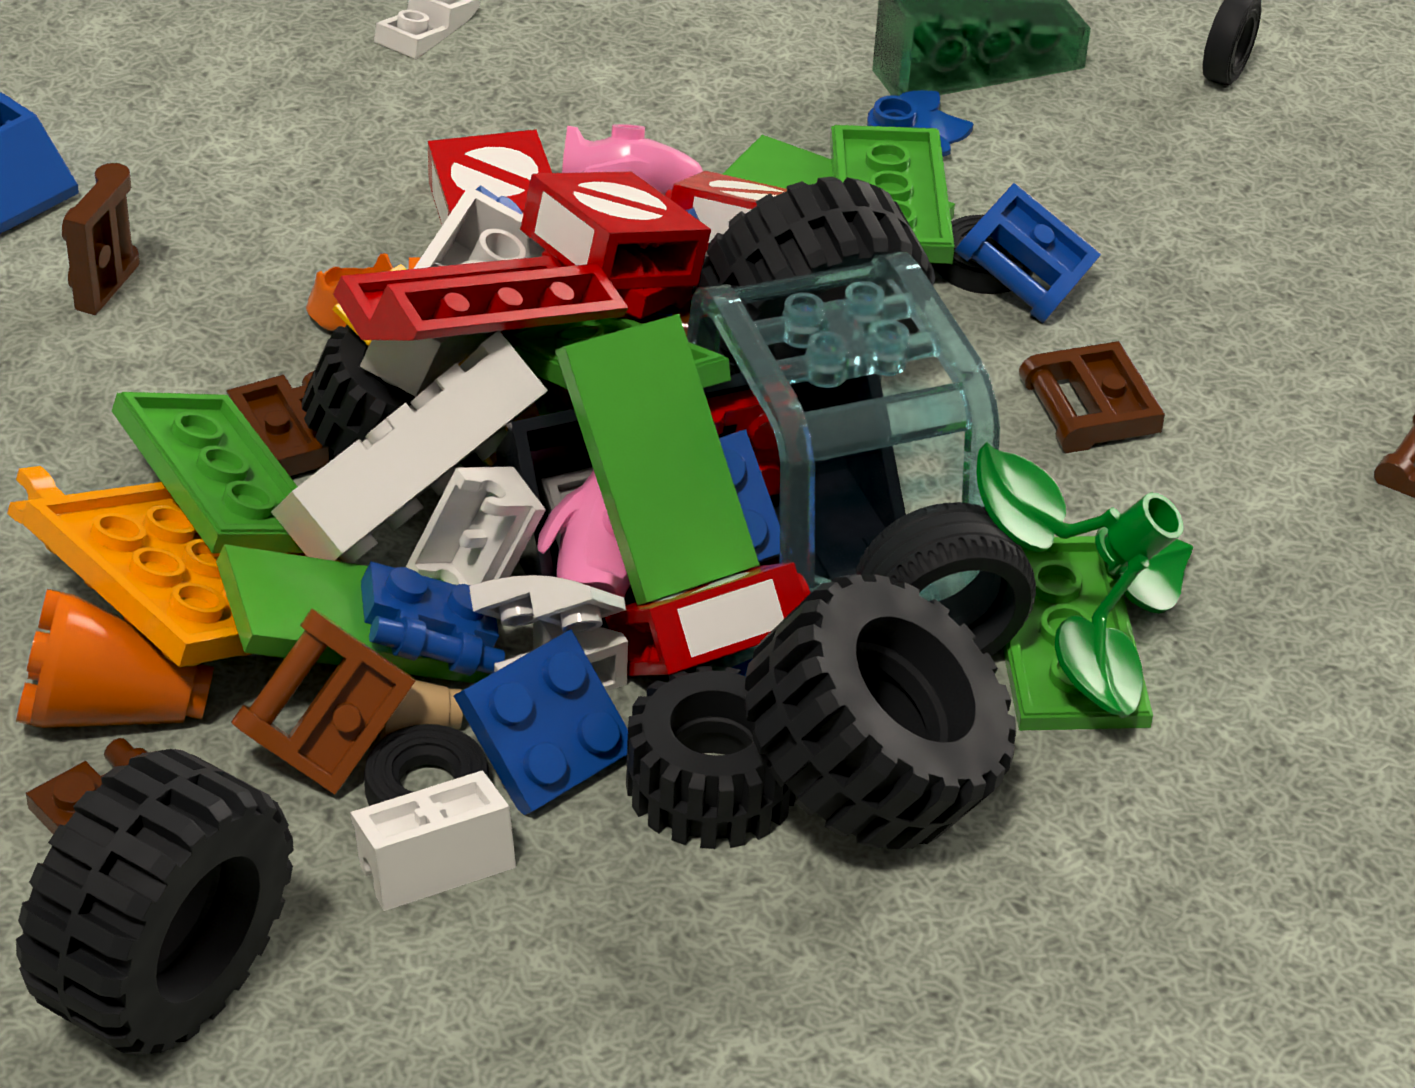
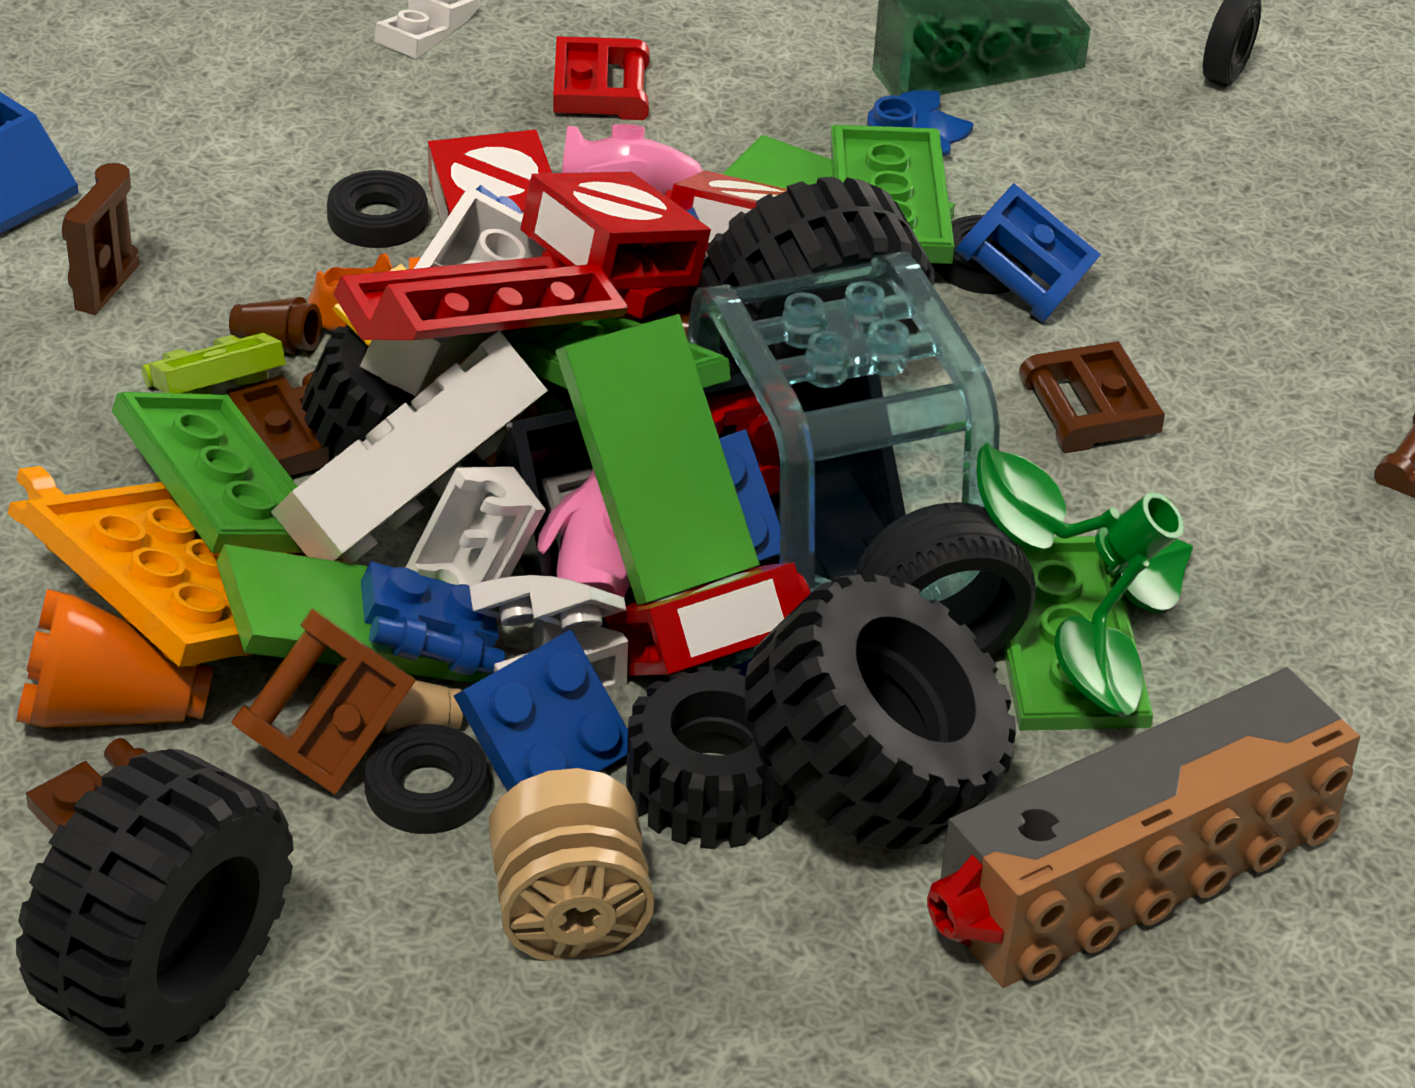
(229, 358): none -> lime plate
(287, 319): none -> reddish brown cone
(377, 230): none -> black tyre
(434, 839): white hinge -> none
(570, 865): none -> tan wheel
(583, 76): none -> red plate
(1142, 827): none -> medium nougat piece

